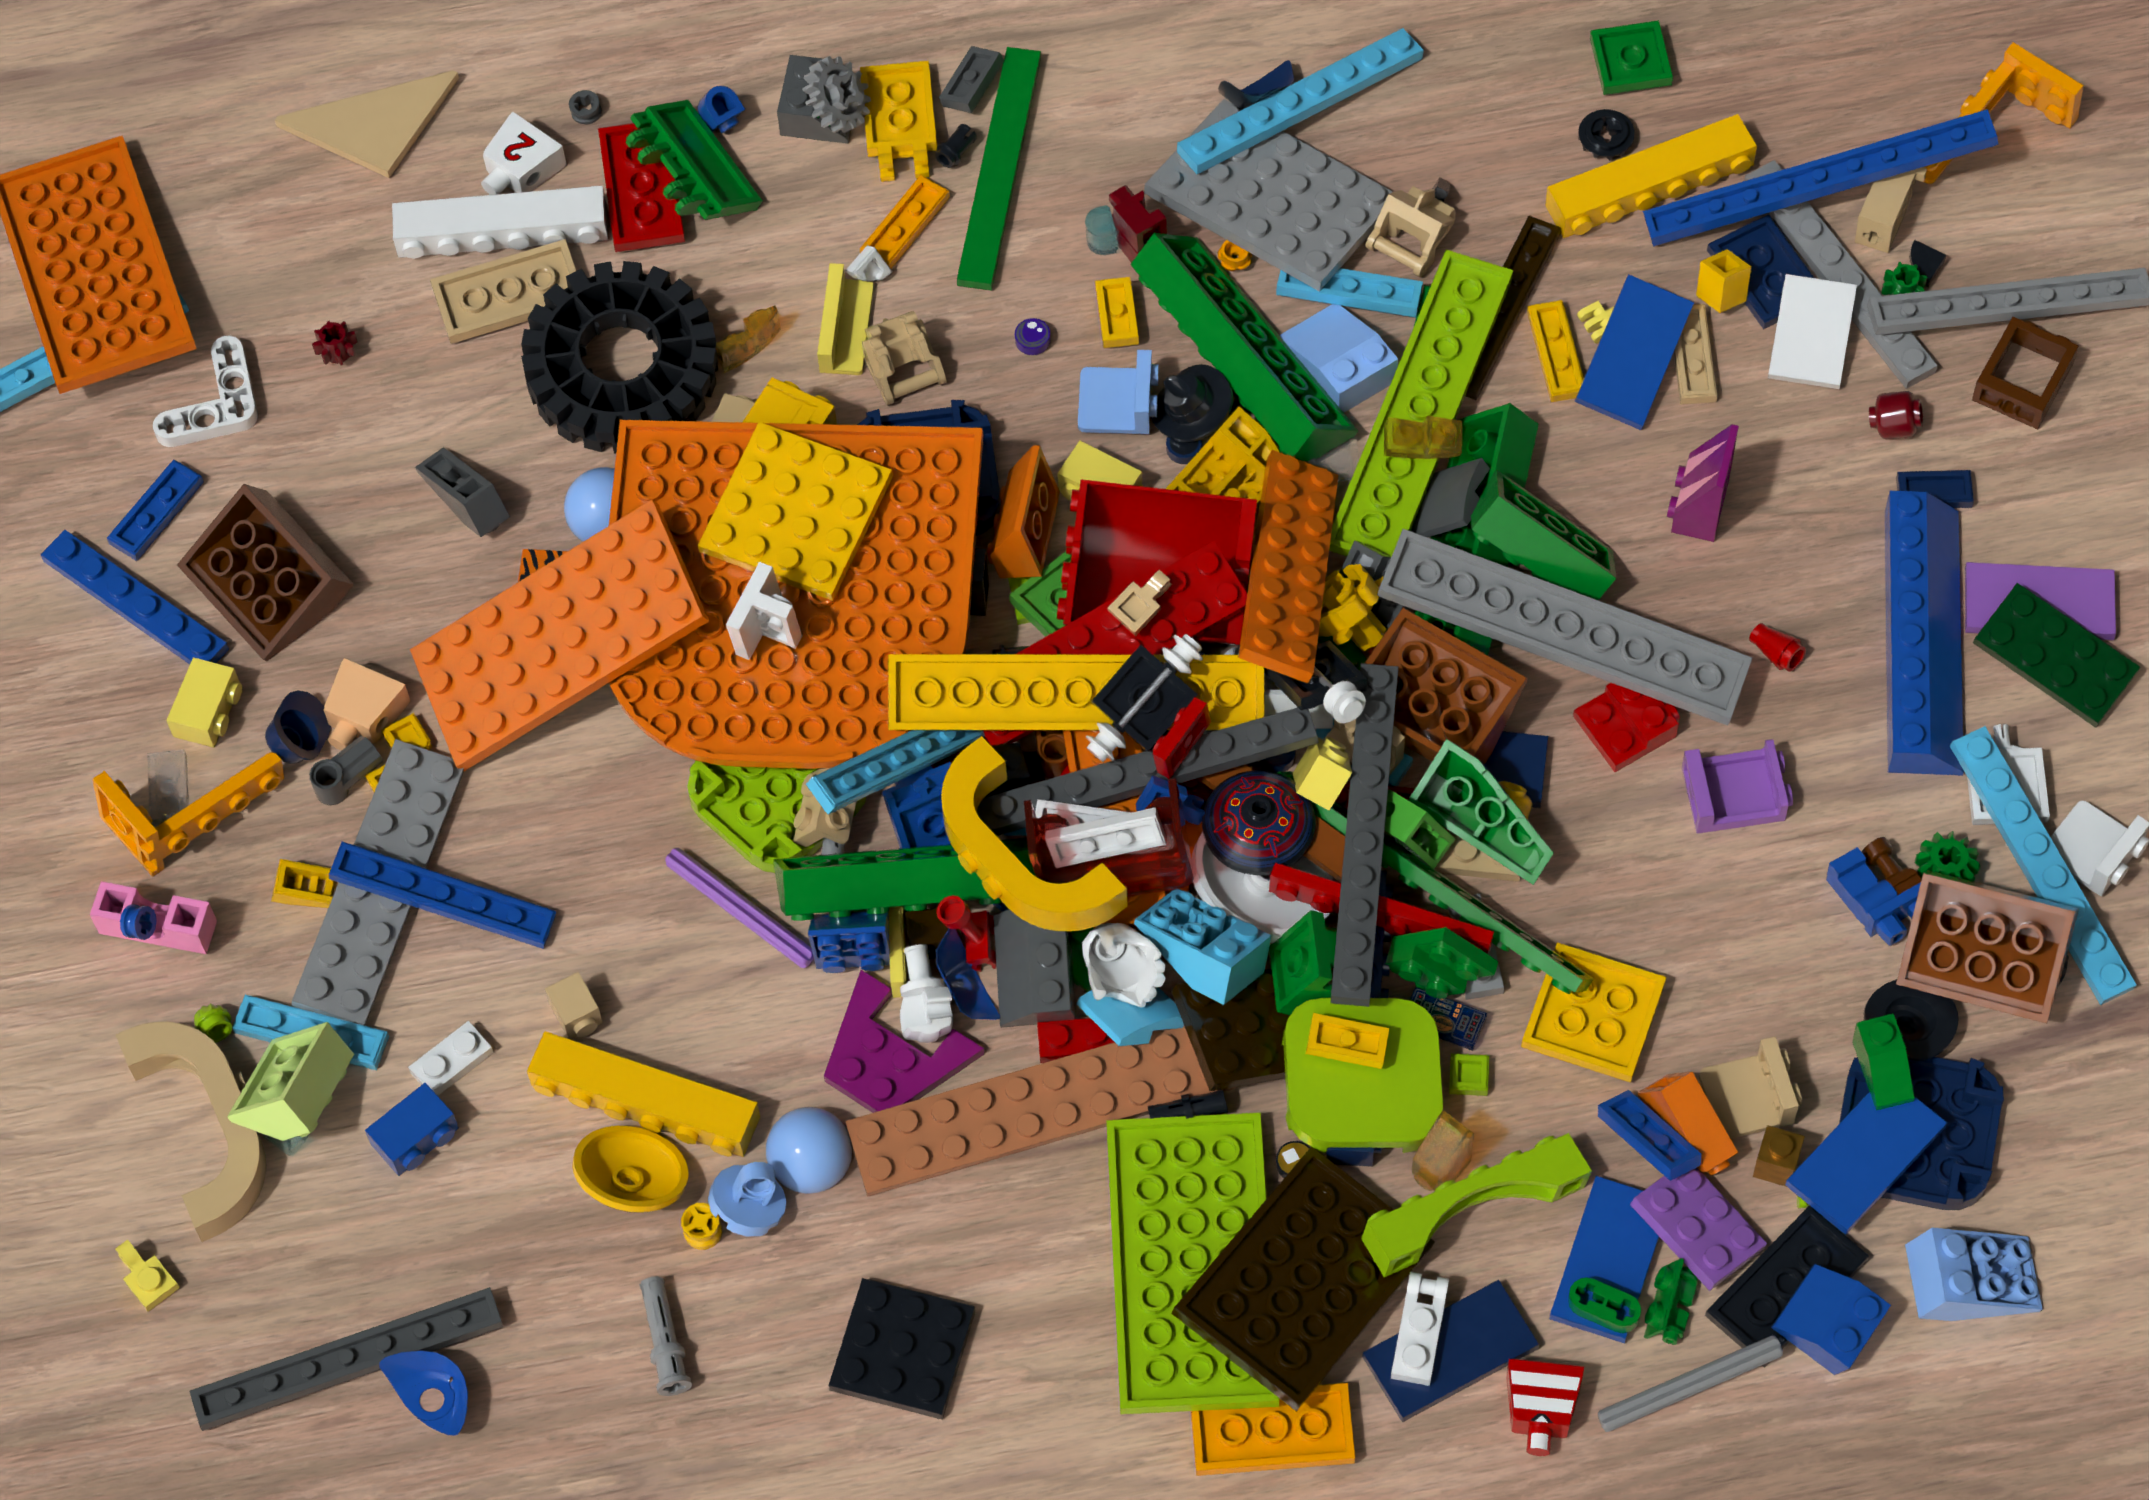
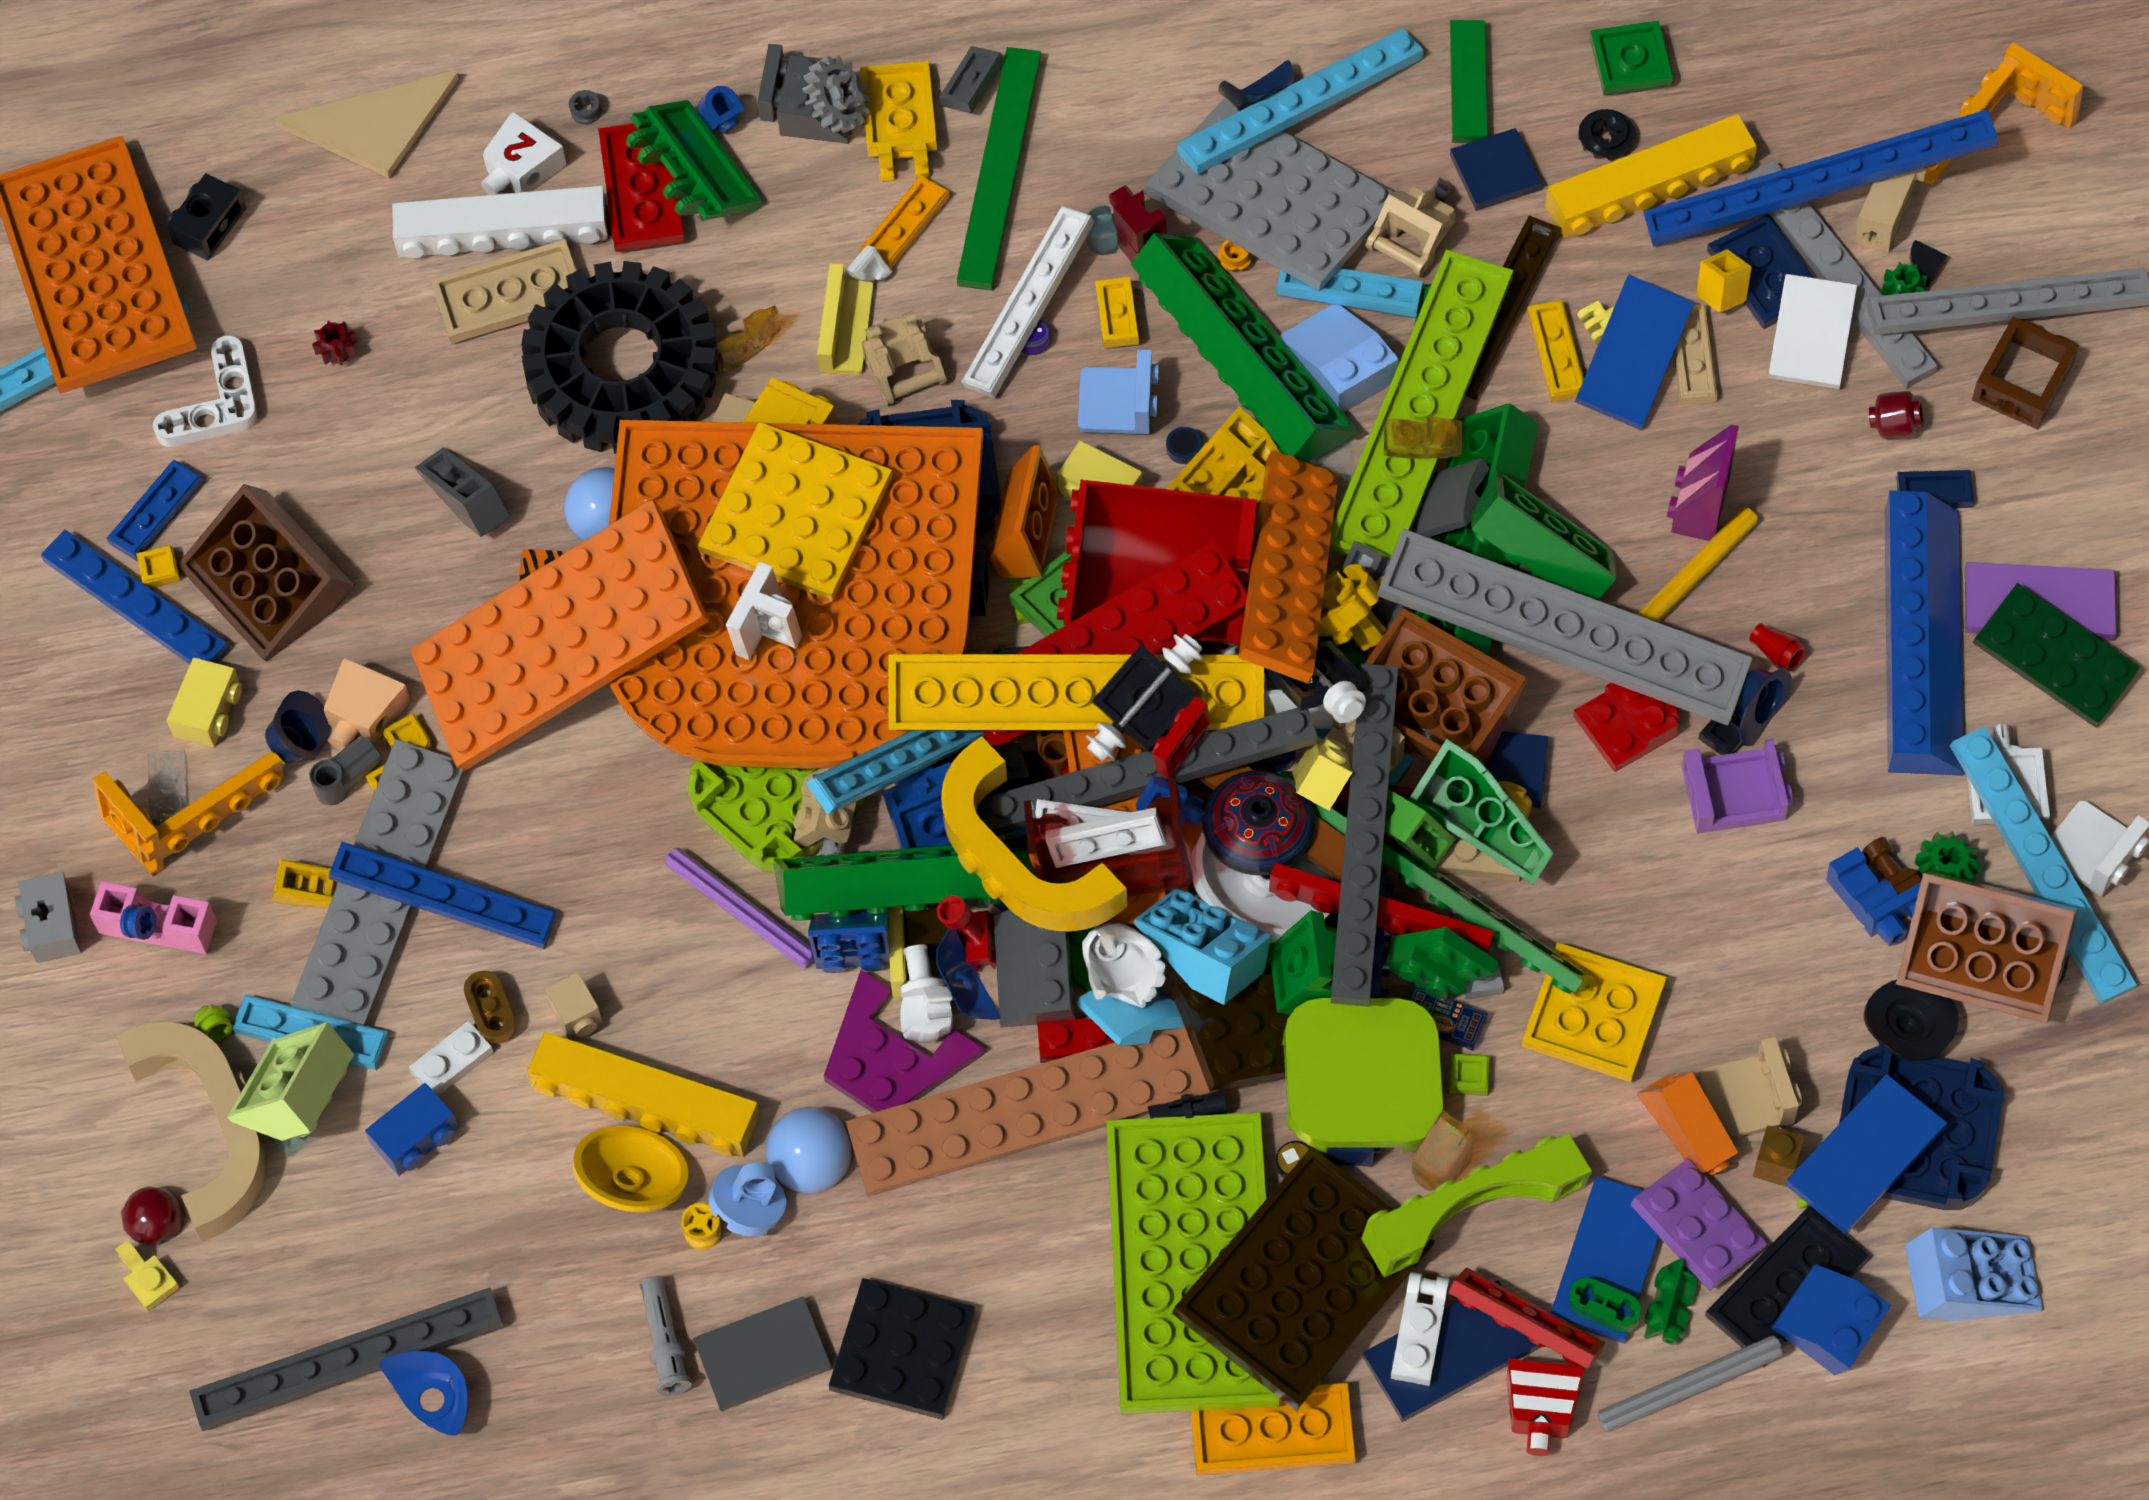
(50, 898): none -> light grey brick
(152, 1215): none -> dark red hair
(158, 567): none -> yellow tile
(204, 234): none -> black brick
(489, 1009): none -> pearl gold plate
(762, 1353): none -> dark grey tile
(771, 81): none -> dark grey plate
(950, 152): black pin -> none
(1028, 301): none -> white tile
(1137, 605): tan plate -> none
(1193, 403): black hat -> none
(1347, 1041): yellow plate -> none
(1468, 80): none -> green tile
(1495, 169): none -> dark blue tile
(1524, 1316): none -> red plate
(1649, 1135): blue plate -> none
(1699, 565): none -> yellow axle
(1721, 737): none -> black tile
(1760, 700): none -> dark blue piece
(1883, 1061): green slope -> none

